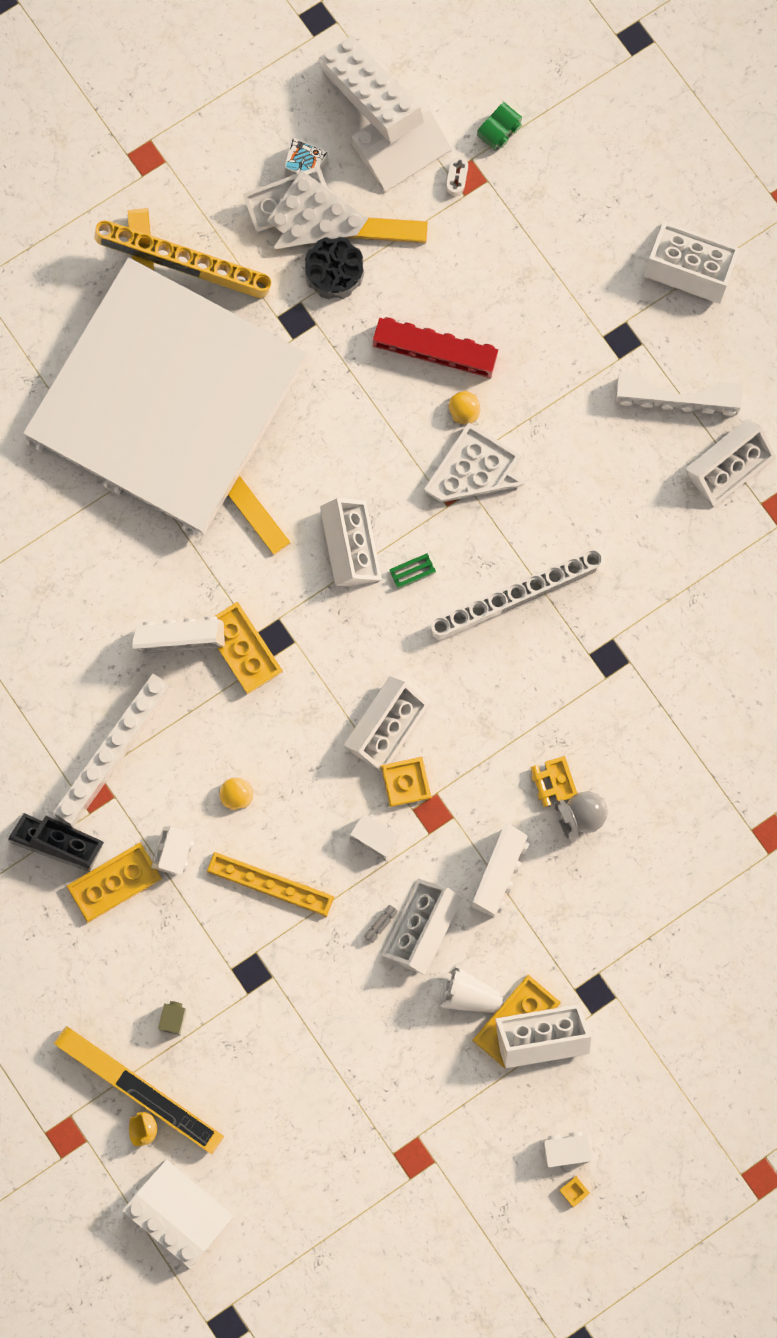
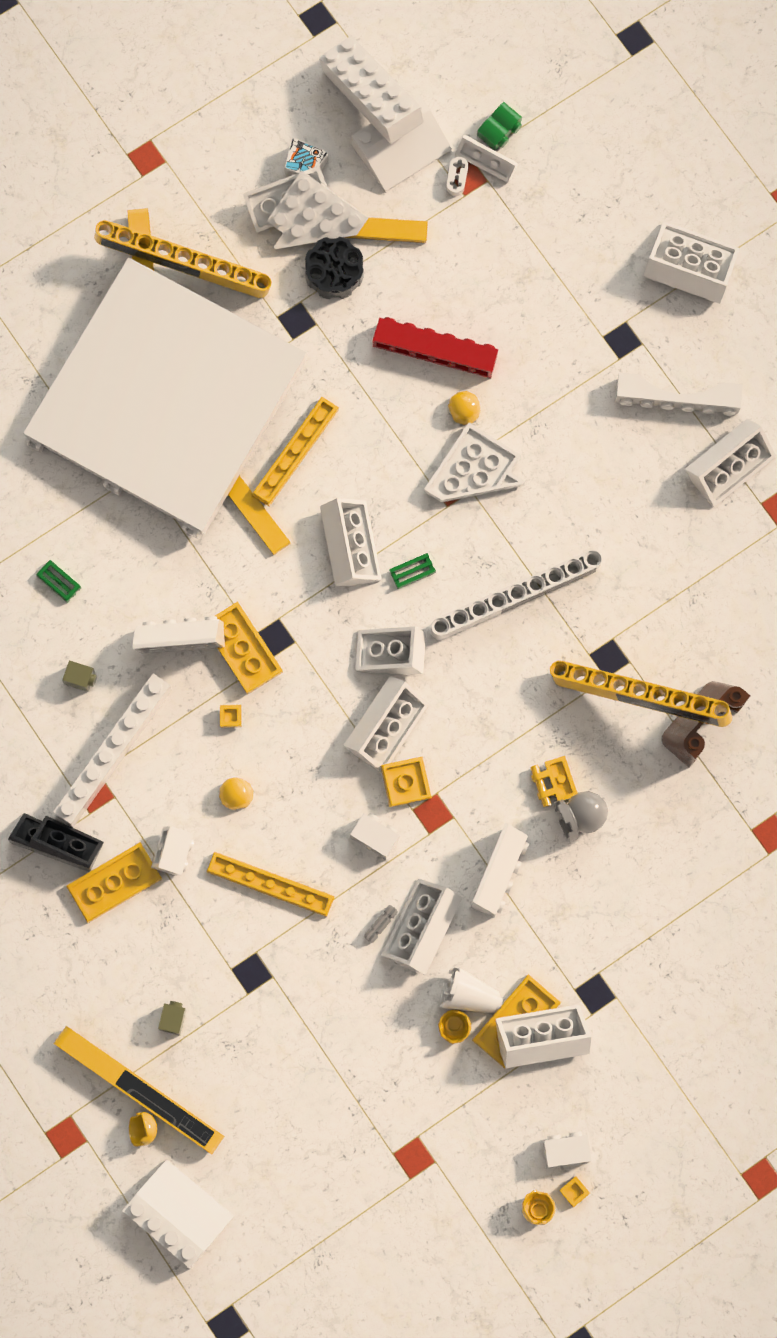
(71, 592): none -> green tile
(79, 676): none -> olive brick
(230, 716): none -> yellow plate
(295, 451): none -> yellow tile
(391, 650): none -> white slope
(454, 1026): none -> yellow hair
(486, 158): none -> white plate
(538, 1208): none -> yellow hair
(646, 700): none -> yellow beam
(682, 735): none -> reddish brown windscreen

